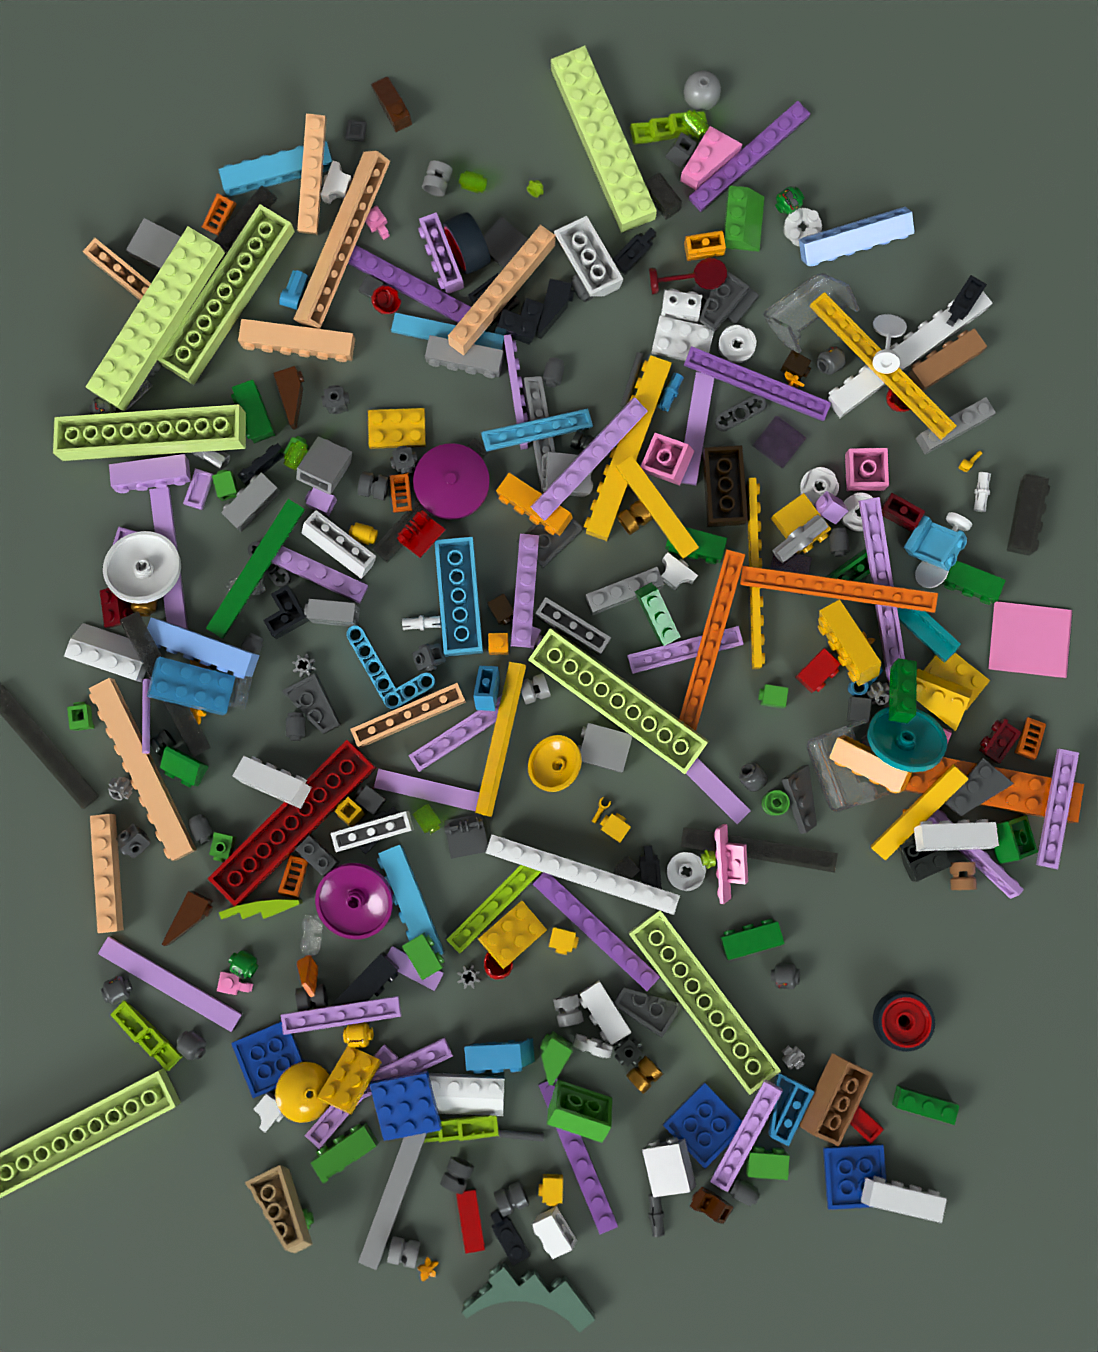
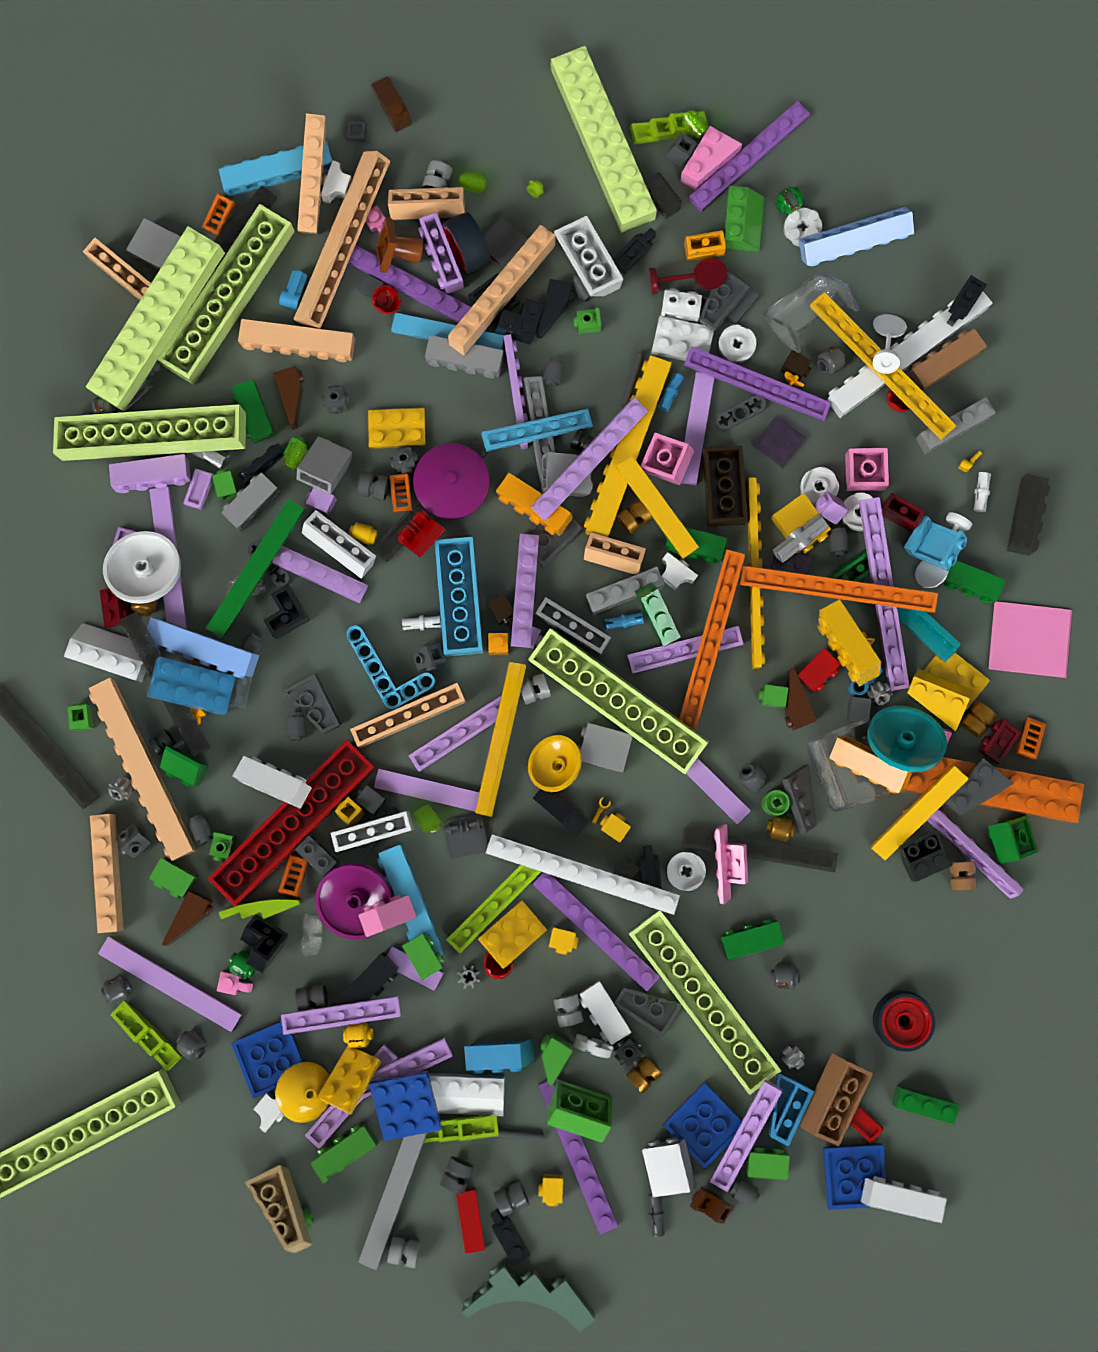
(145, 717): lavender bar -> none
(173, 878): none -> bright green brick
(265, 940): none -> black brick
(308, 974): orange slope -> none
(309, 666): light grey gear -> none
(332, 612): light grey brick -> none
(385, 916): none -> bright pink brick
(394, 246): none -> dark orange plant
(423, 202): none -> light nougat brick
(427, 1269): light orange plant -> none
(487, 688): dark azure brick -> none
(554, 1232): white brick -> none
(561, 810): none -> black slope
(593, 325): none -> bright green brick
(614, 554): none -> light nougat brick
(623, 621): none -> dark azure pin
(702, 90): light grey cylinder -> none
(708, 859): lime plate -> none
(781, 827): none -> pearl gold head
(797, 706): none -> reddish brown slope
(902, 690): green brick -> none
(956, 835): white brick -> none
(978, 719): none -> pearl gold wheel
(1057, 808): lavender plate -> none

